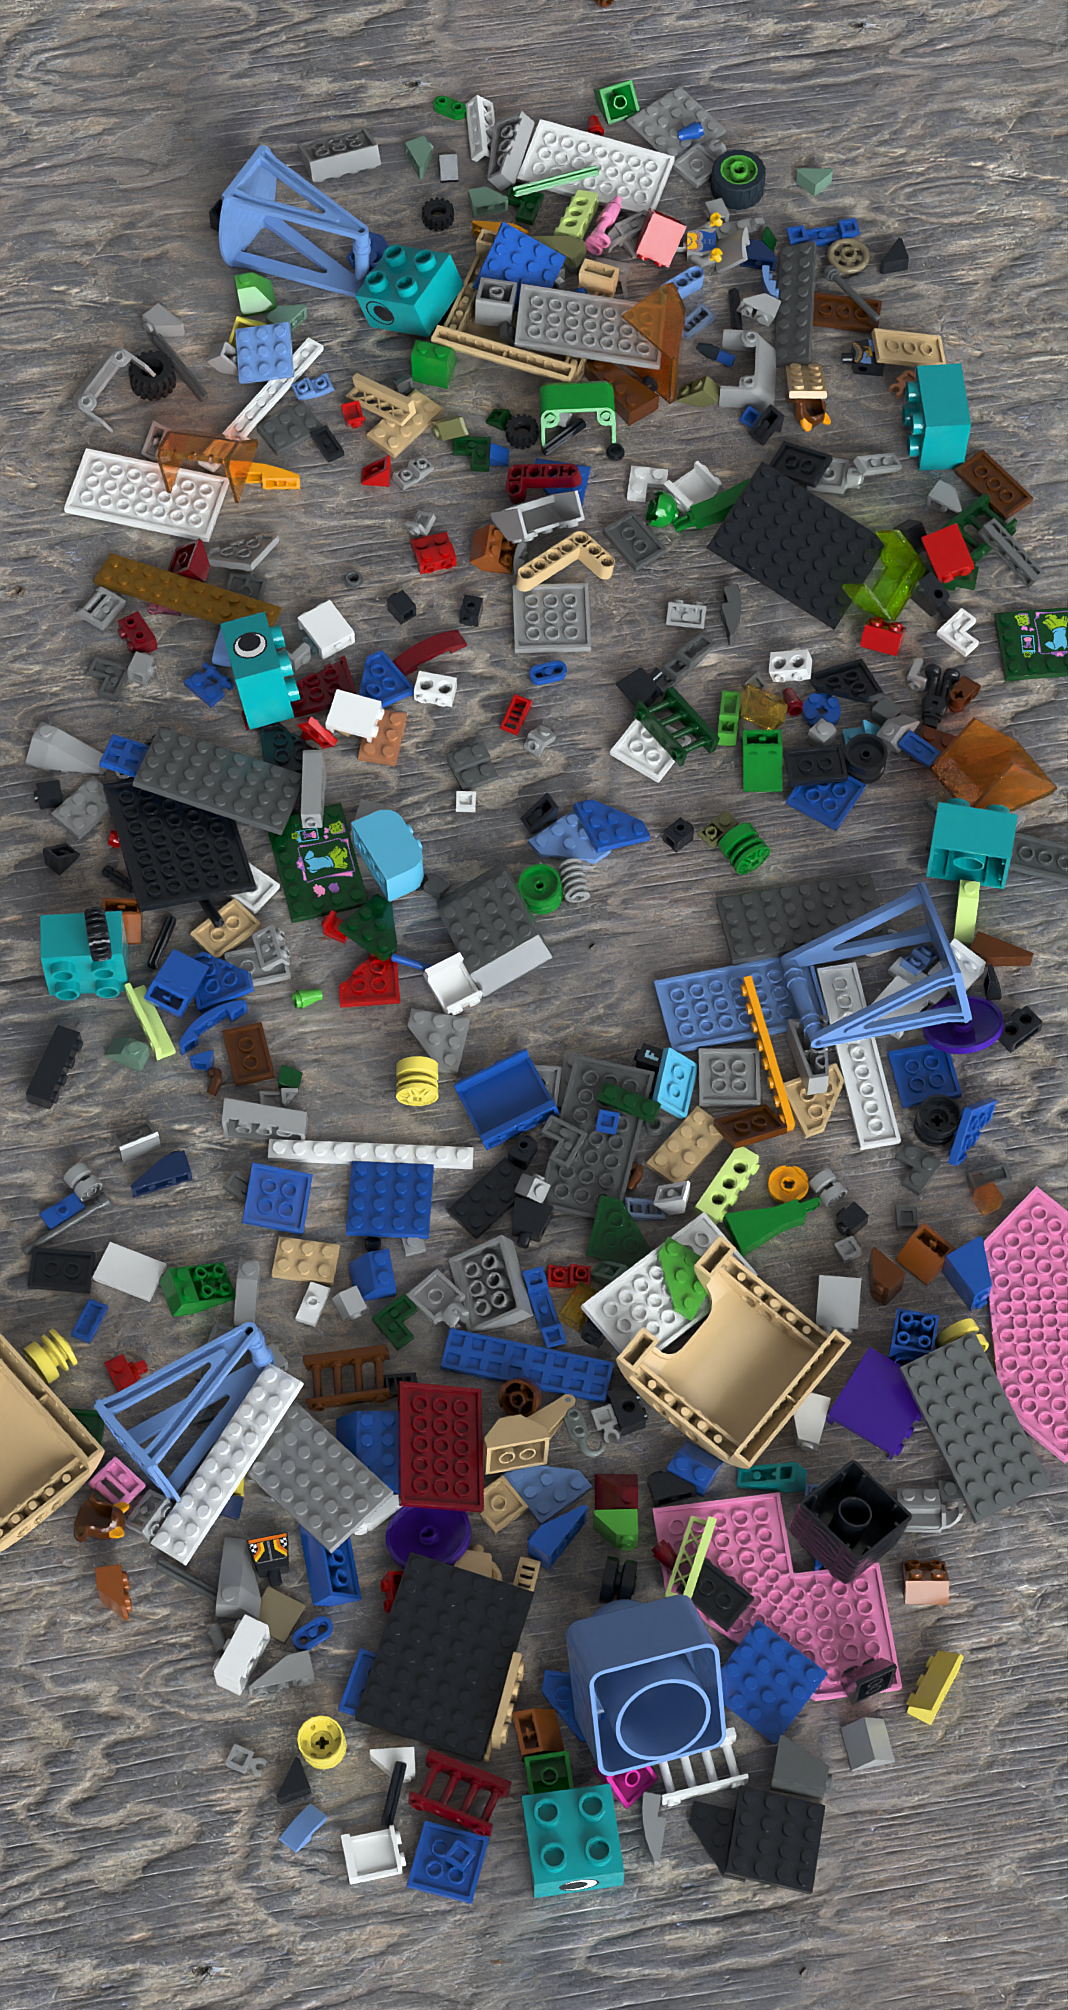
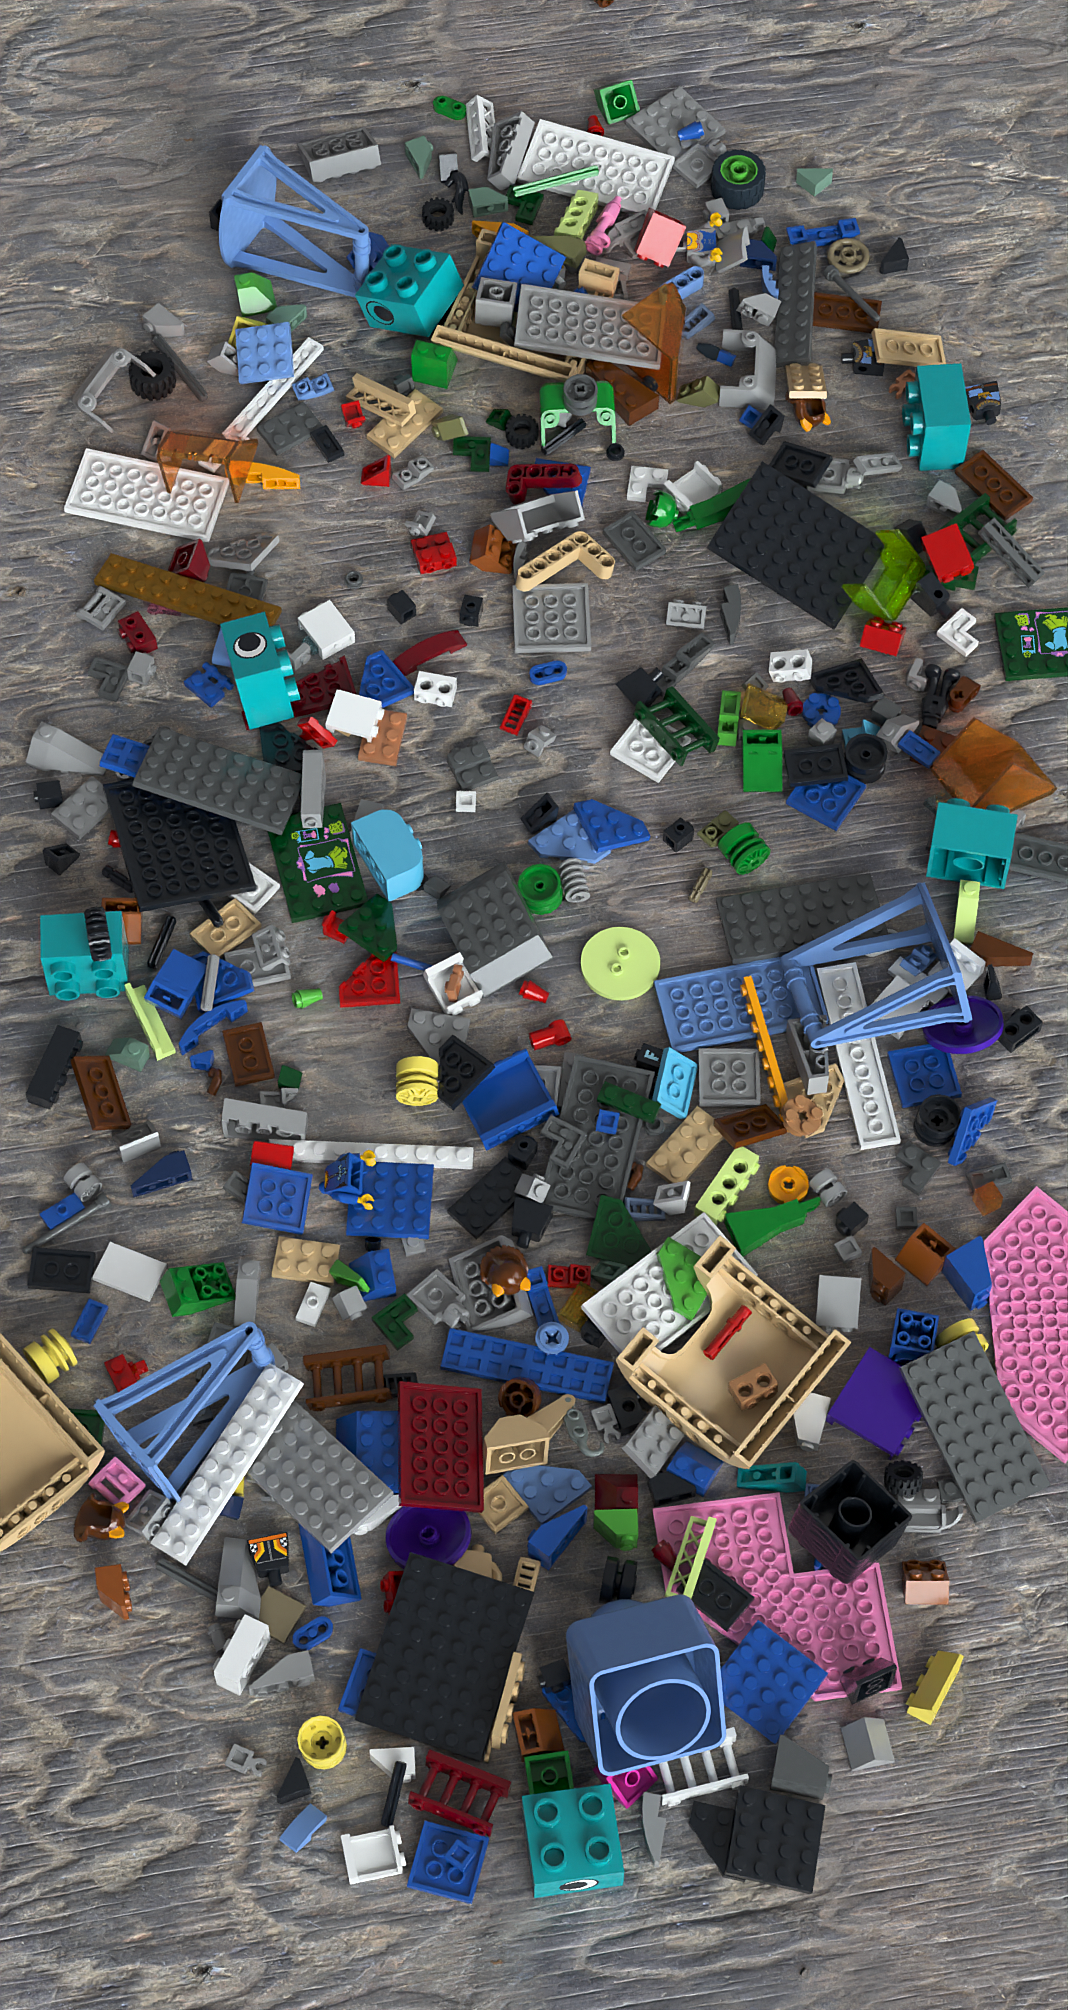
(101, 1092): none -> reddish brown plate
(210, 982): none -> light grey axle
(272, 1154): none -> red slope
(345, 1179): none -> blue torso
(347, 1277): none -> bright green slope
(453, 986): none -> nougat plate
(460, 1071): none -> black plate
(461, 188): none -> black piece
(505, 1270): none -> reddish brown hair
(533, 992): none -> red cone
(552, 1329): none -> medium blue gear
(554, 1677): none -> black brick
(555, 1033): none -> red piece
(580, 394): none -> dark grey wheel
(620, 963): none -> yellowish green plate
(652, 1441): none -> light grey plate
(700, 885): none -> dark tan axle
(733, 1325): none -> red pin
(750, 1383): none -> medium nougat brick
(791, 1117): none -> medium nougat plate
(903, 1478): none -> black tyre
(984, 401): none -> torso

